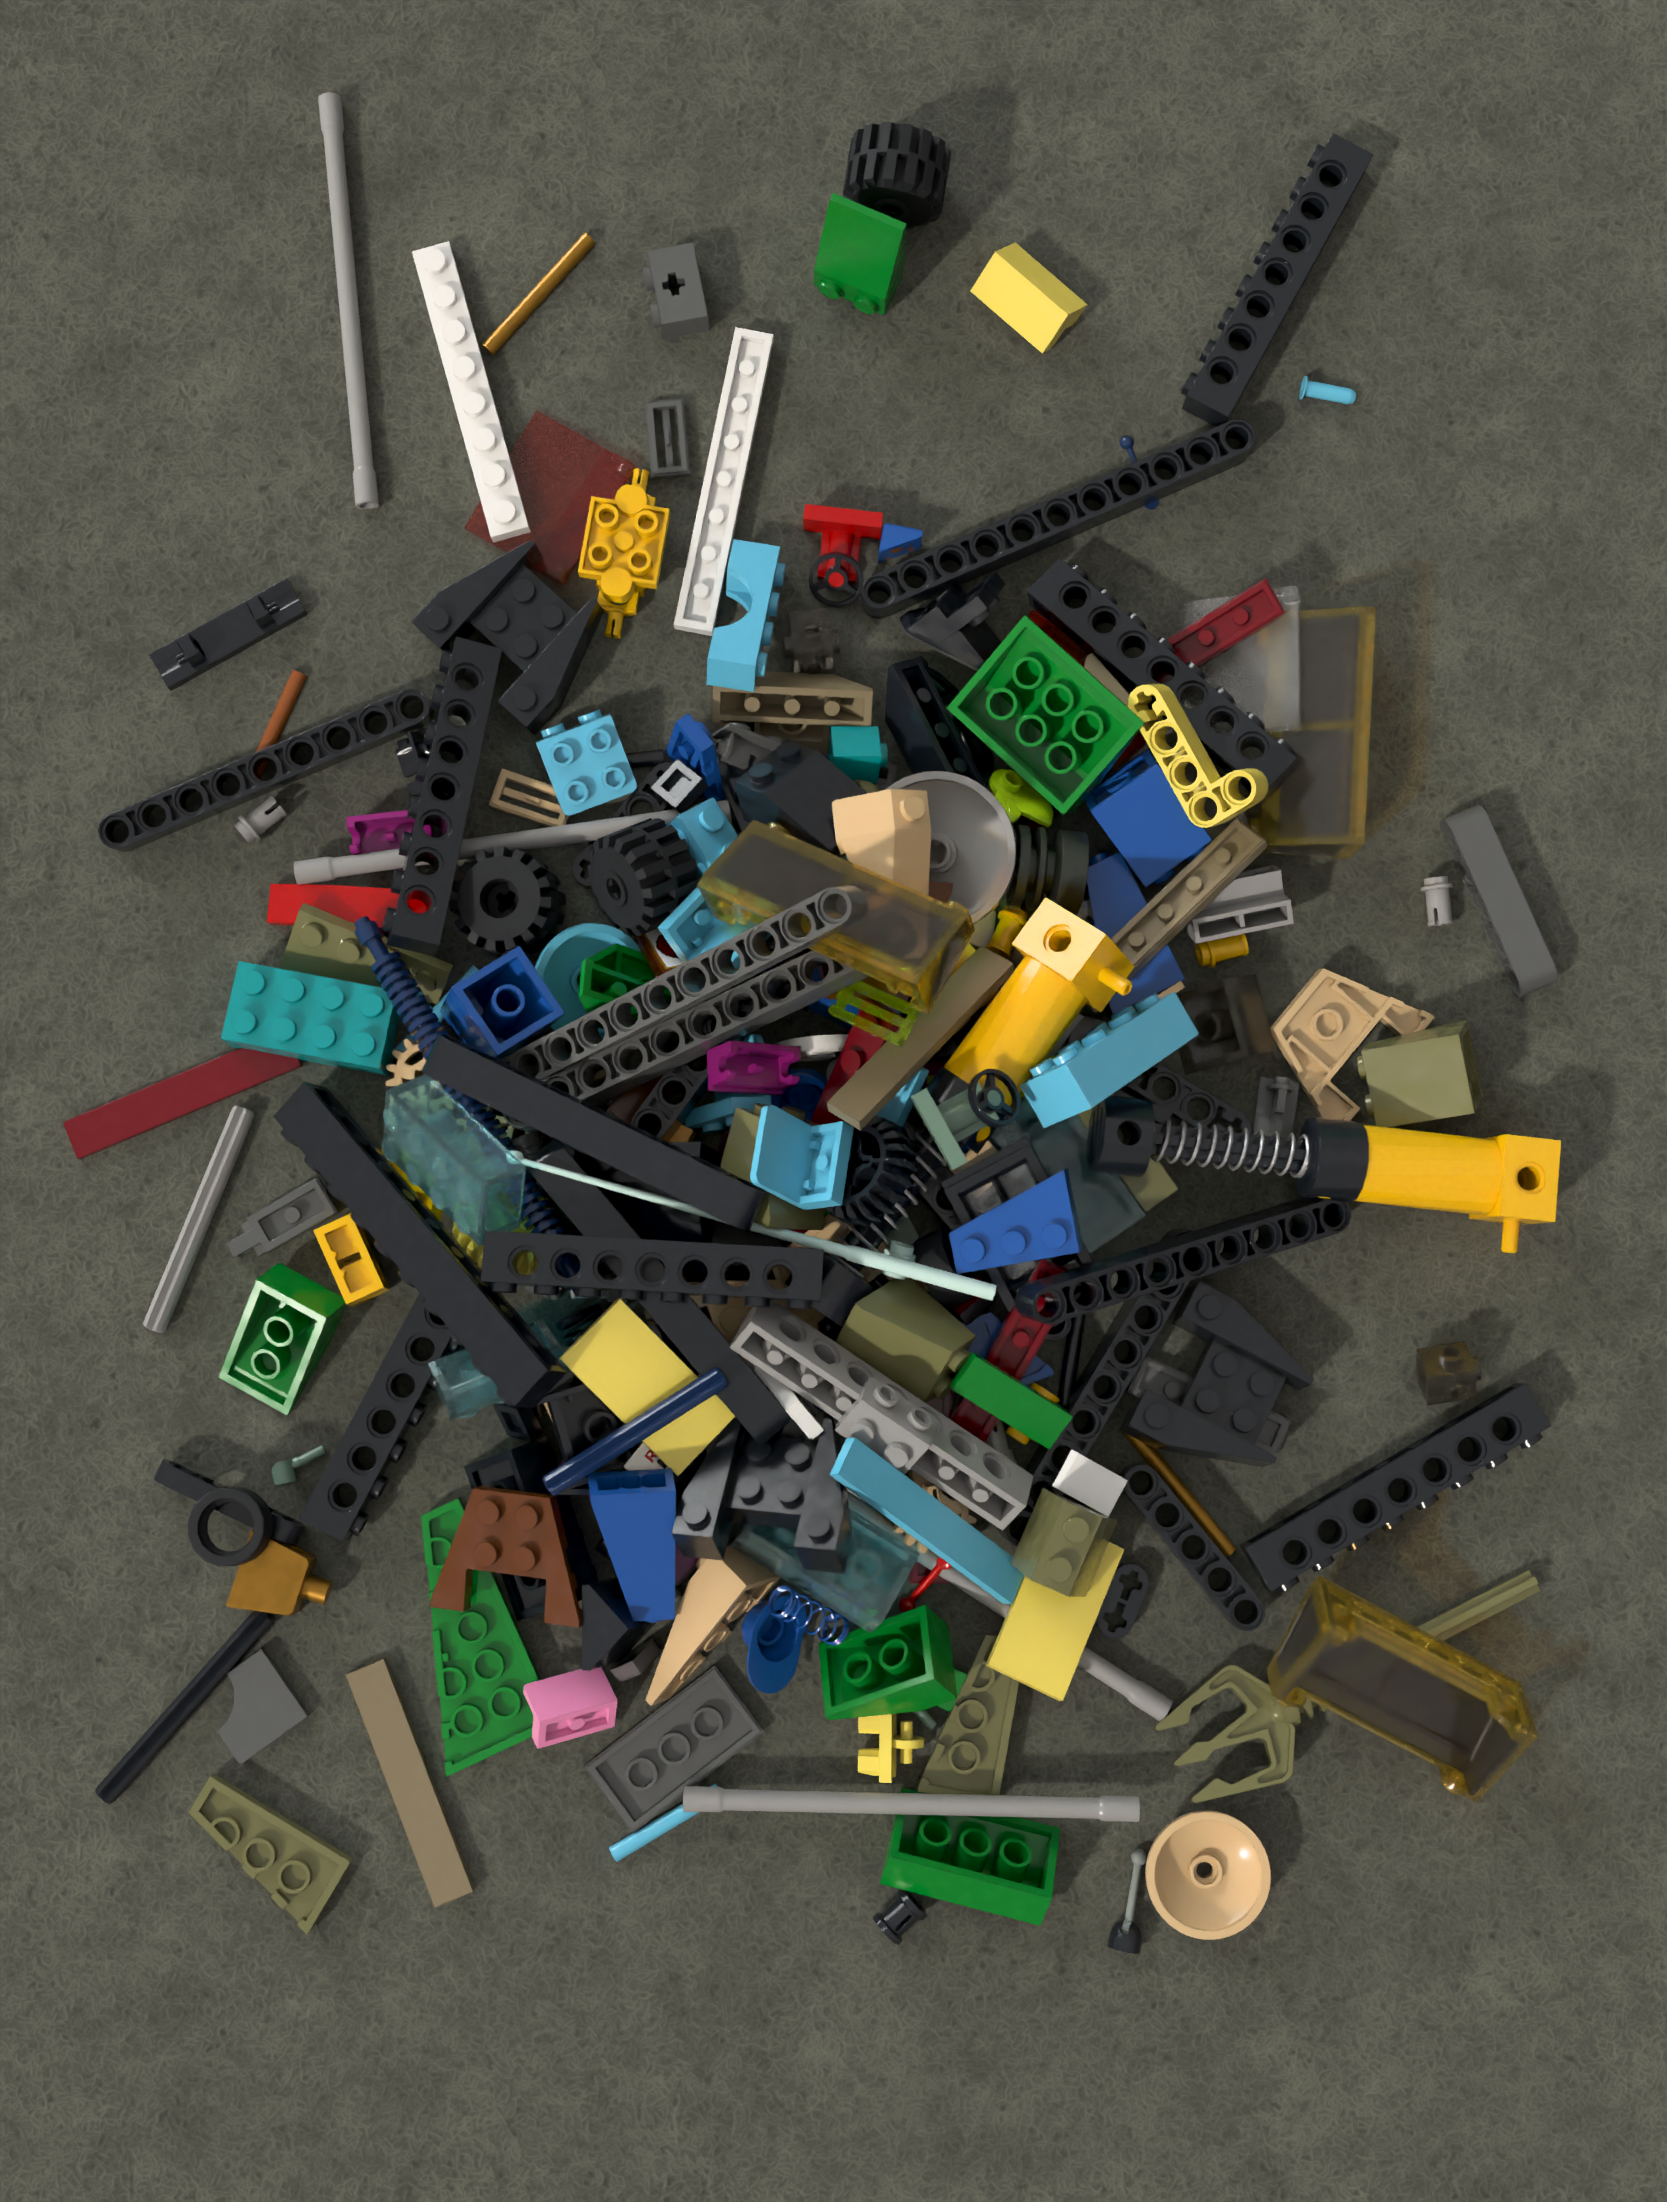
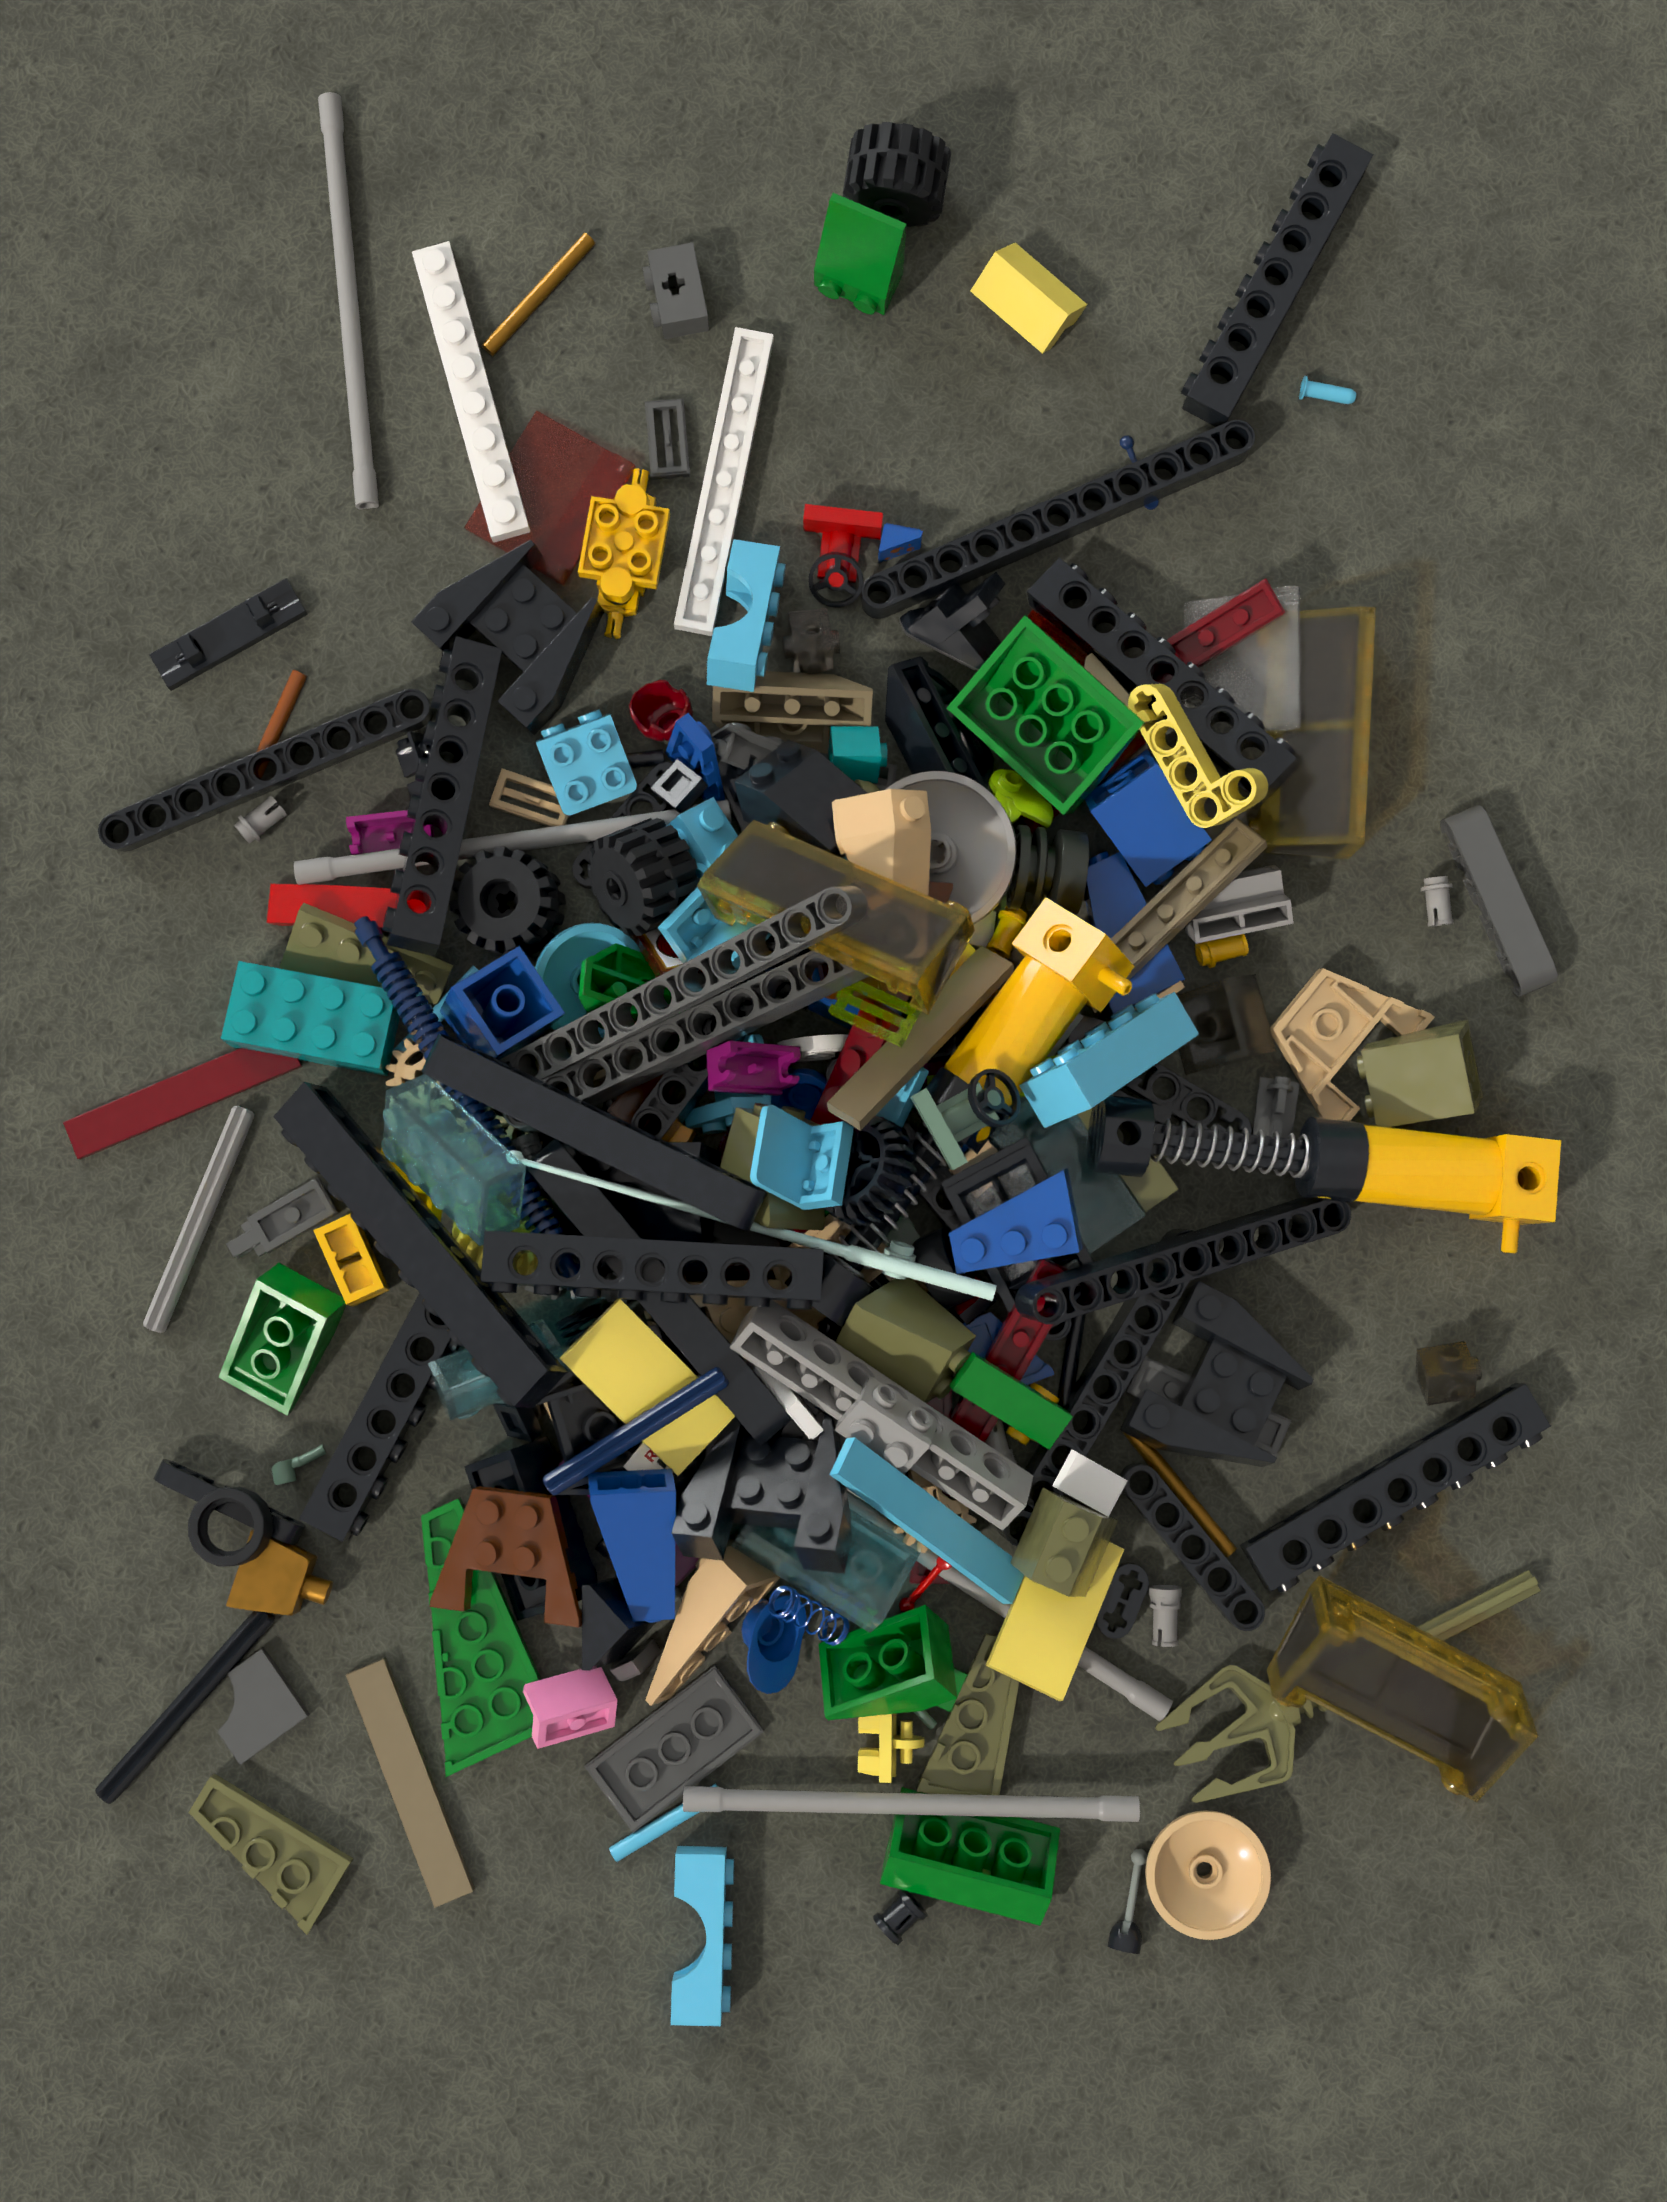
(658, 708): none -> dark red hair
(698, 1989): none -> medium azure arch
(1165, 1606): none -> light grey pin

